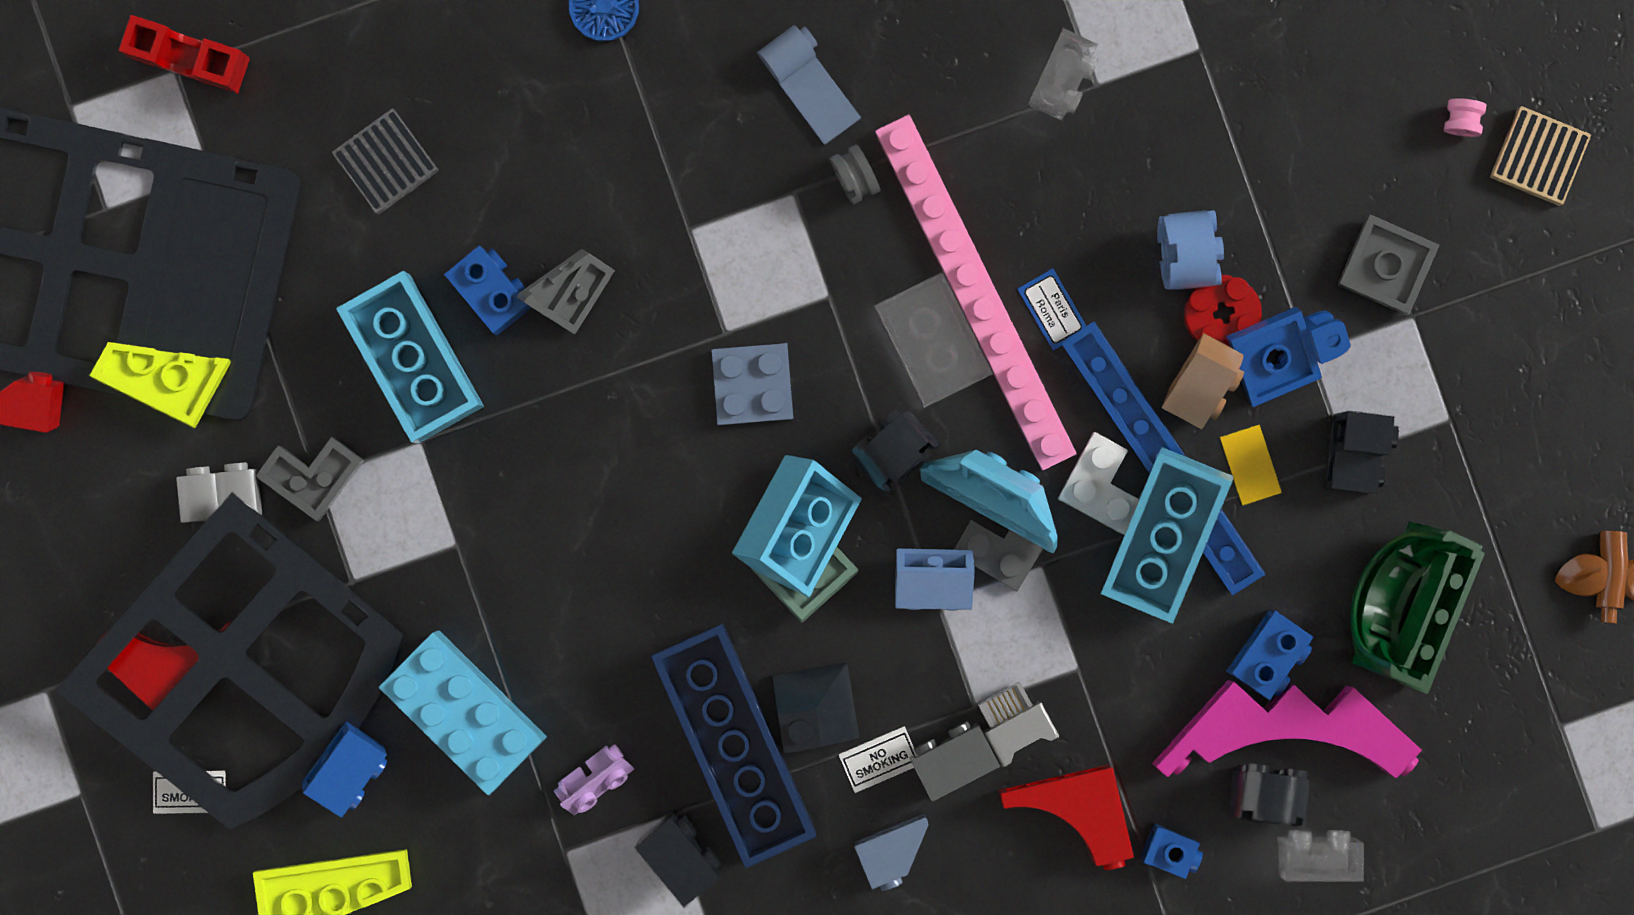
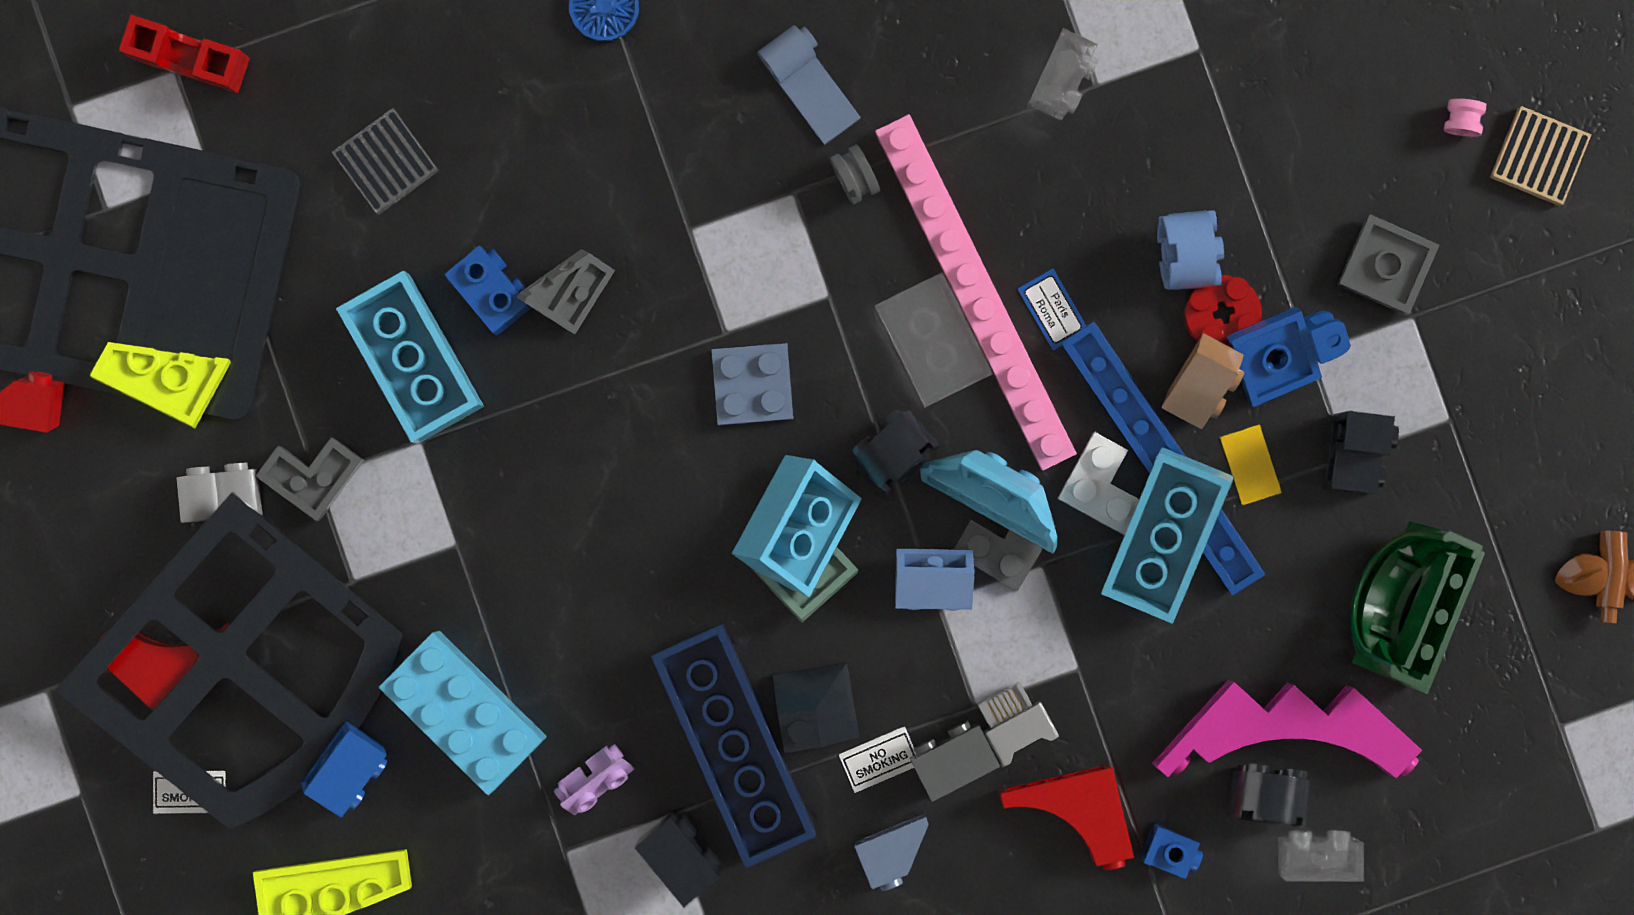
(1270, 655): blue brick -> none

